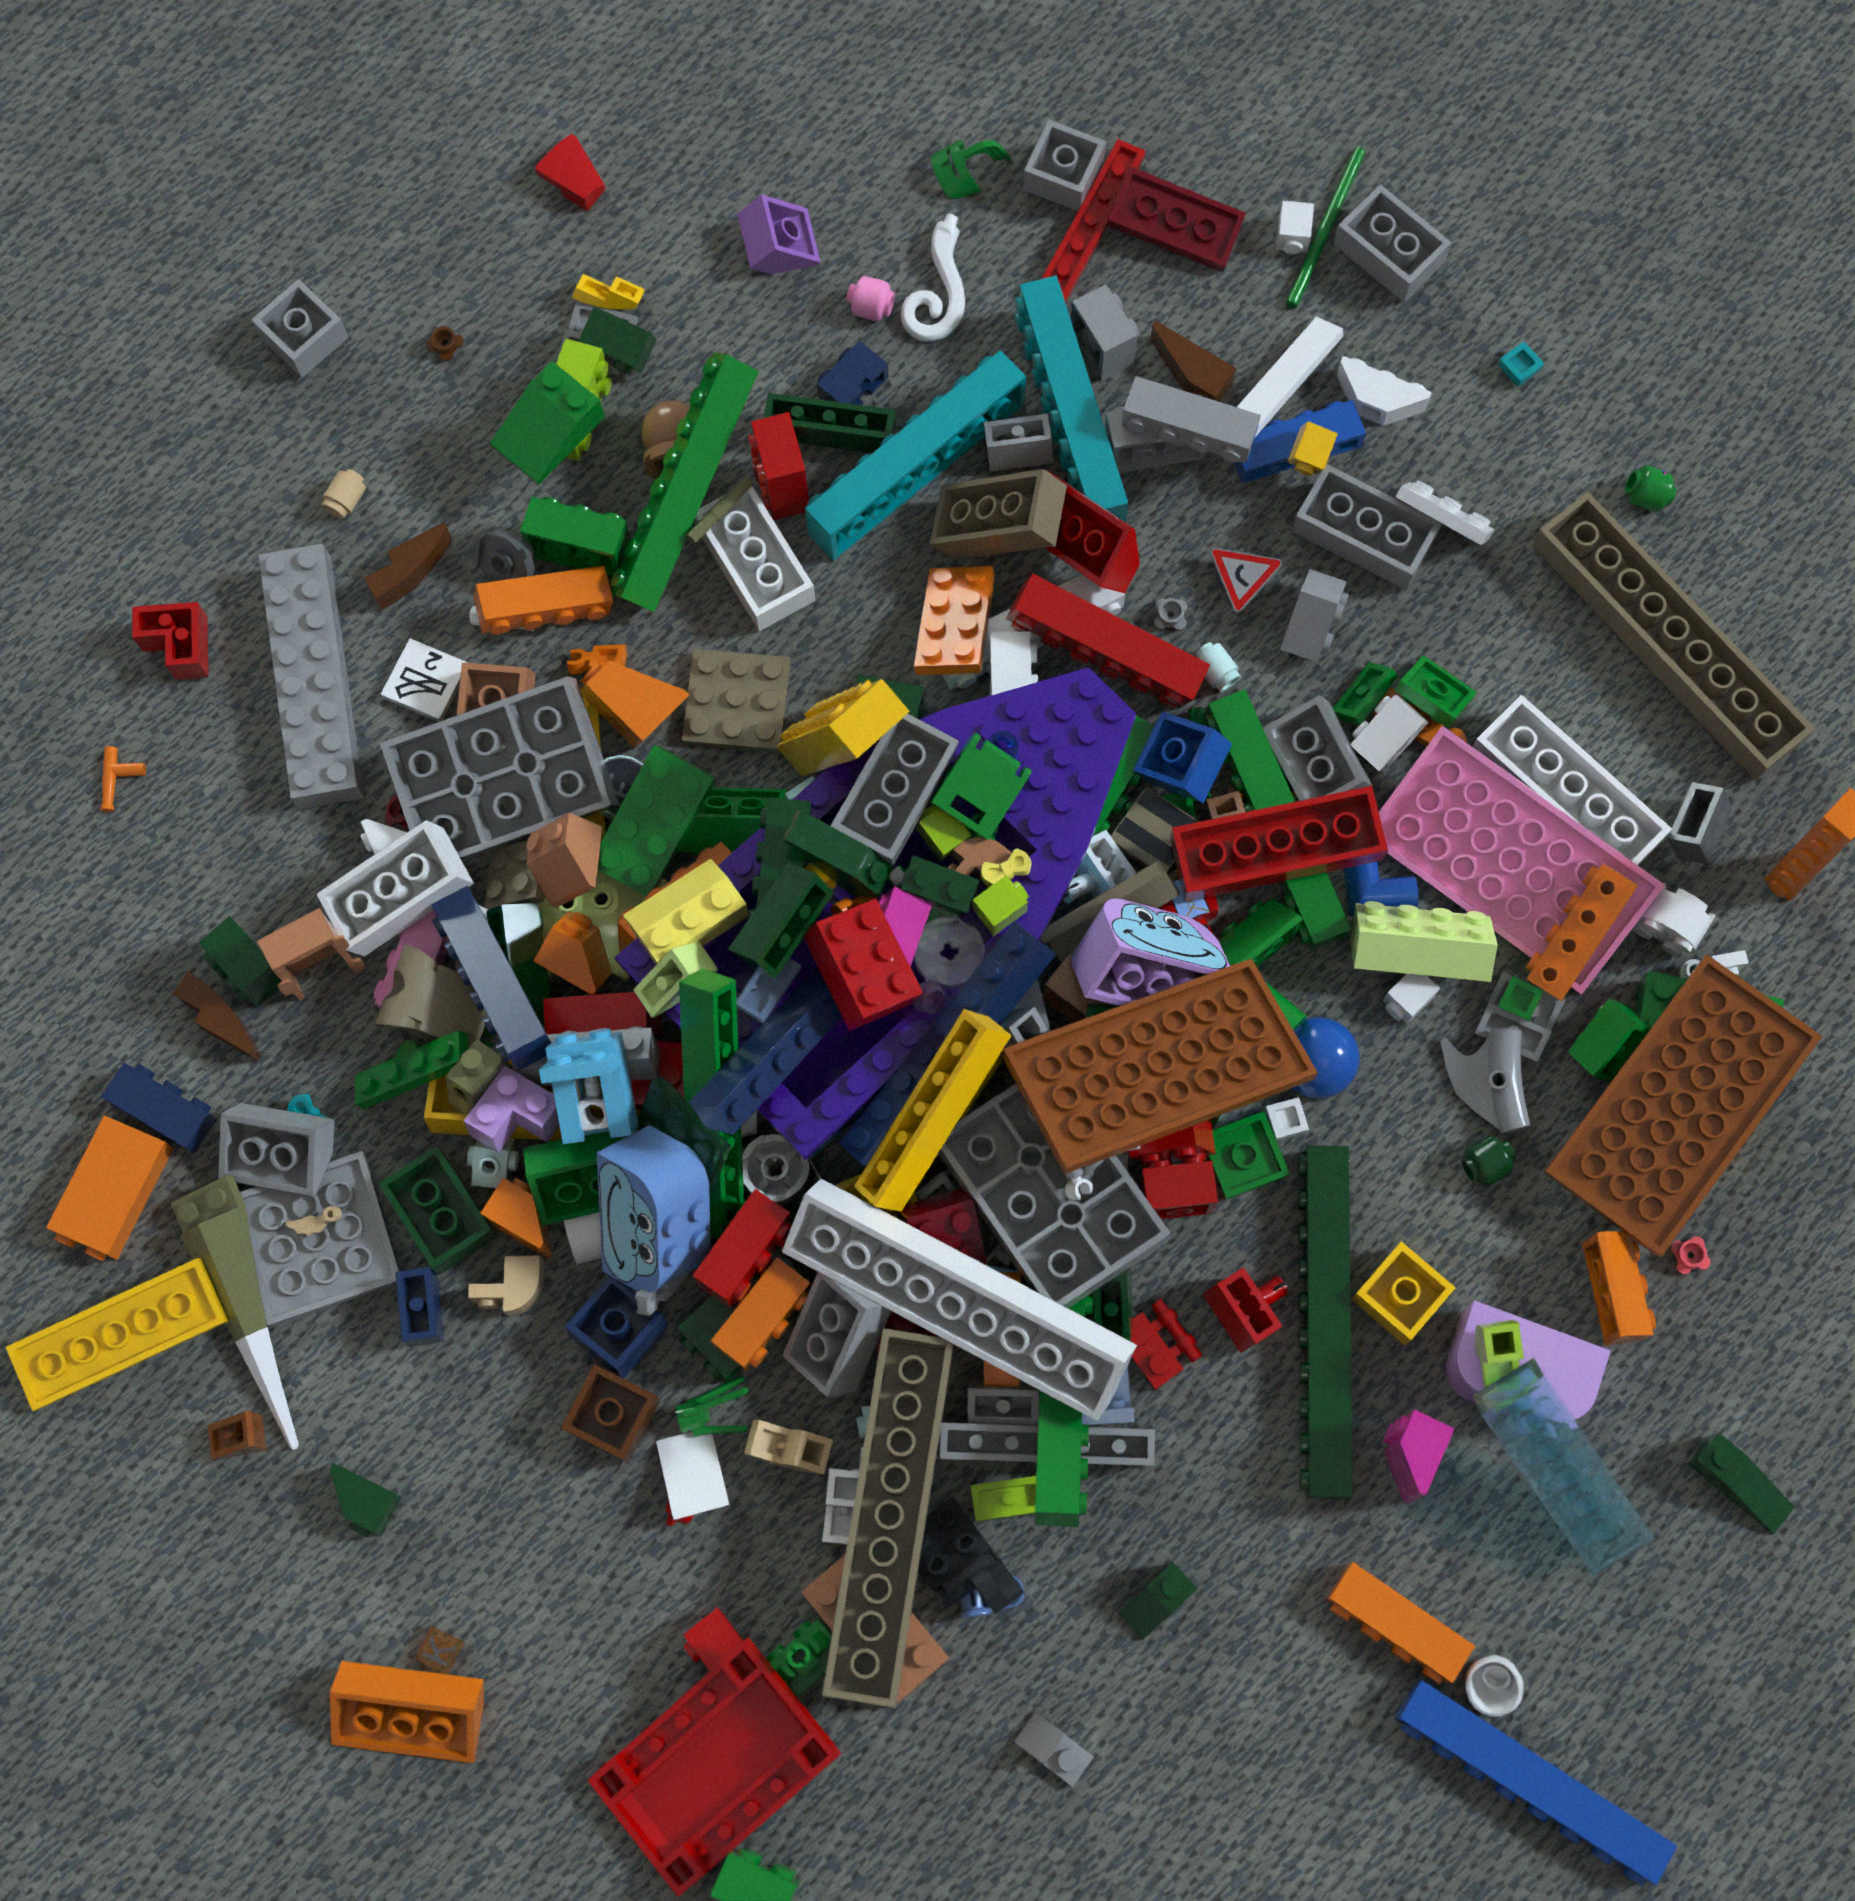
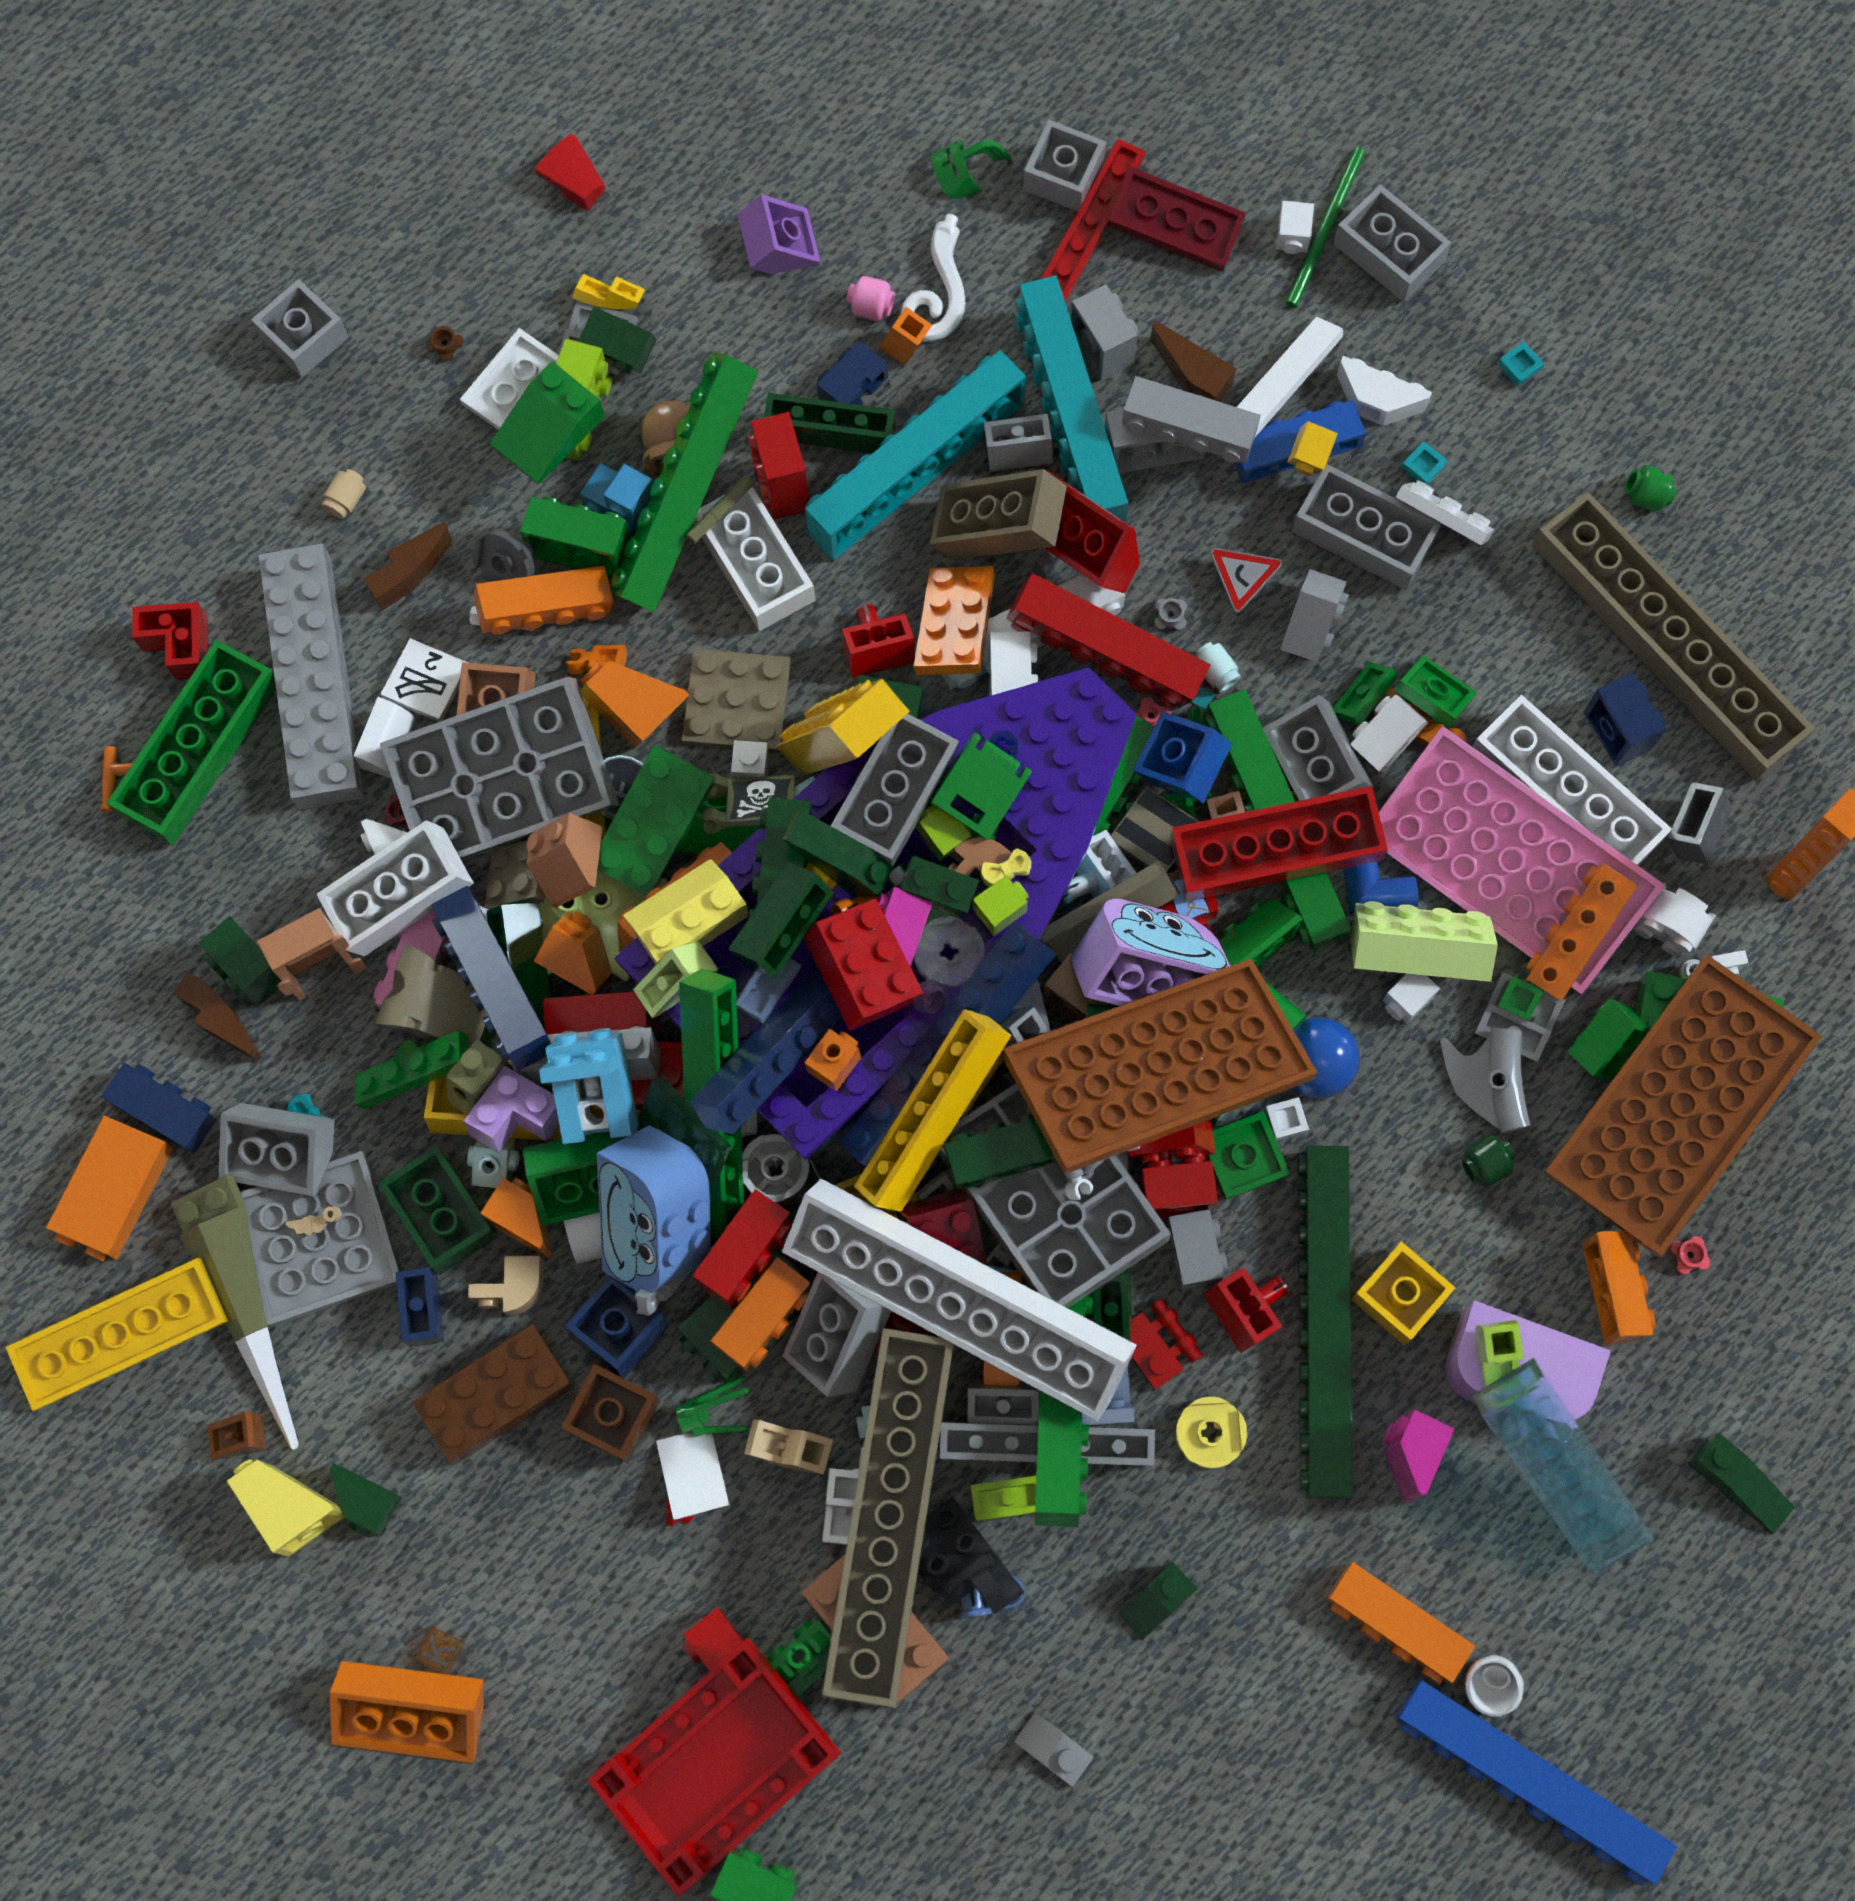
(193, 743): none -> green brick
(282, 1507): none -> light yellow slope
(384, 723): none -> white brick
(493, 1395): none -> reddish brown brick
(507, 377): none -> white plate
(618, 492): none -> dark azure brick
(745, 799): none -> flag
(750, 759): none -> white brick
(833, 1059): none -> orange brick
(877, 643): none -> red brick
(905, 336): none -> orange brick
(997, 1153): none -> dark green brick
(1147, 707): none -> coral plate
(1196, 1249): none -> light grey brick
(1202, 697): none -> teal window
(1224, 1417): none -> light yellow plate
(1424, 463): none -> teal plate
(1625, 719): none -> dark blue brick

